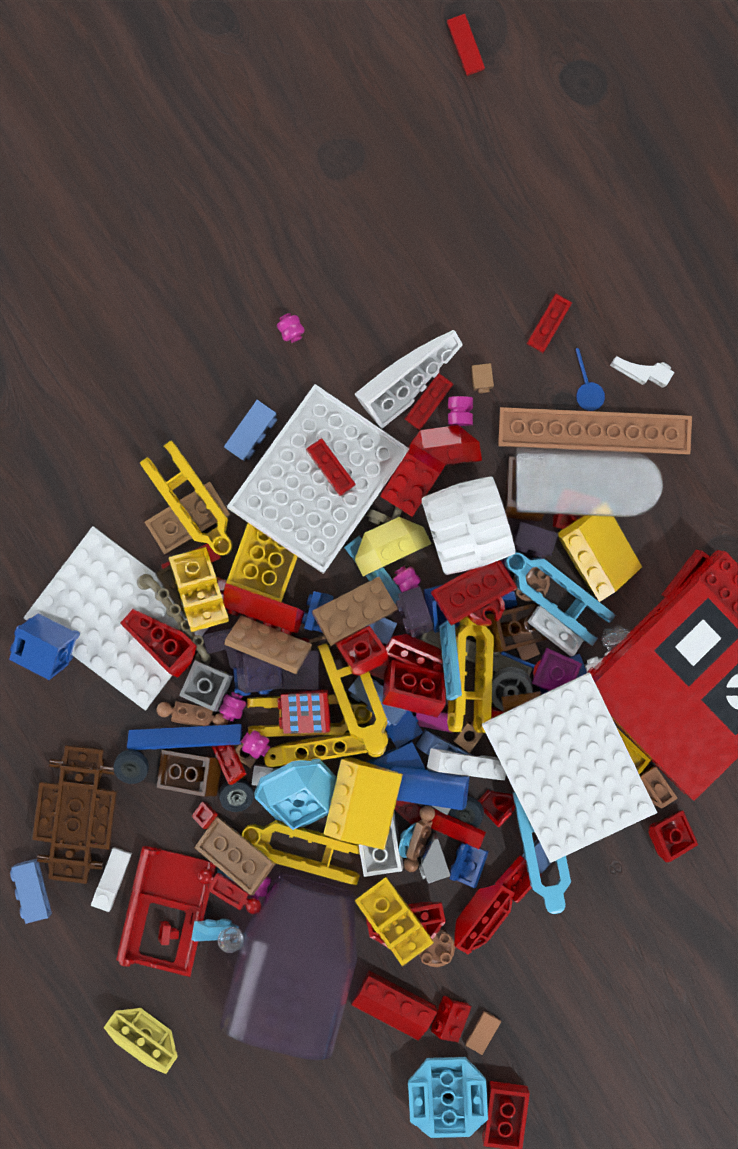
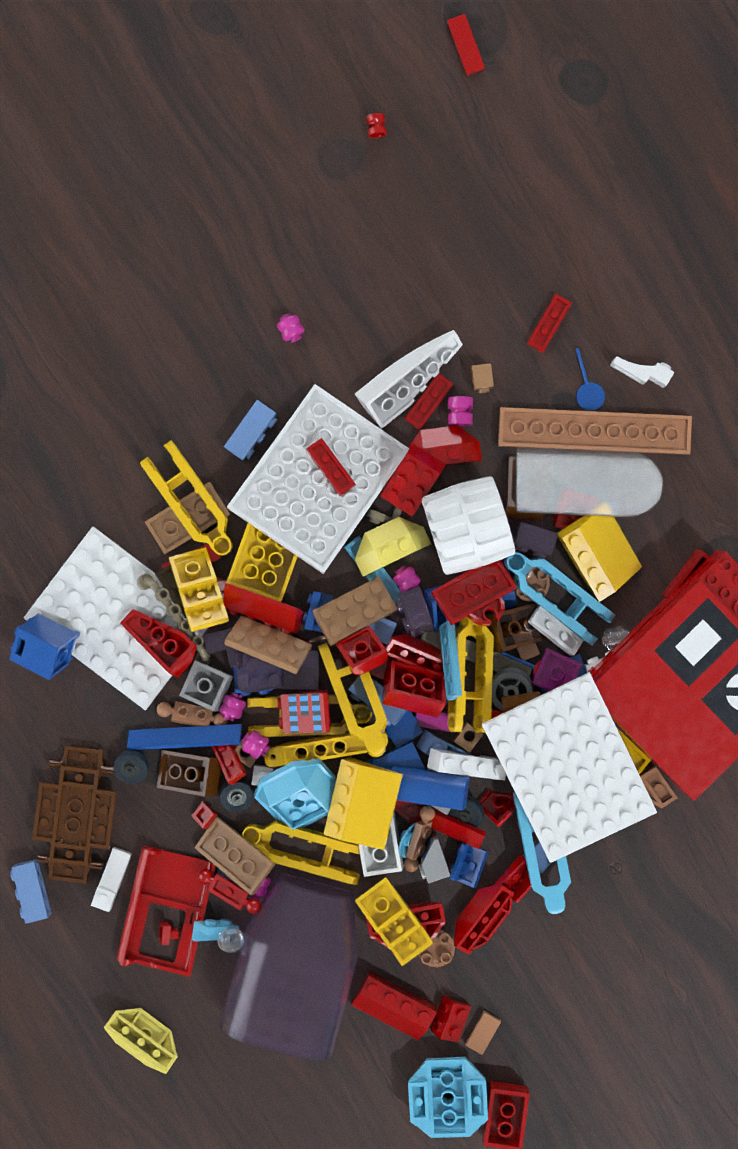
(376, 125): none -> red wheel
(672, 836): red slope -> none

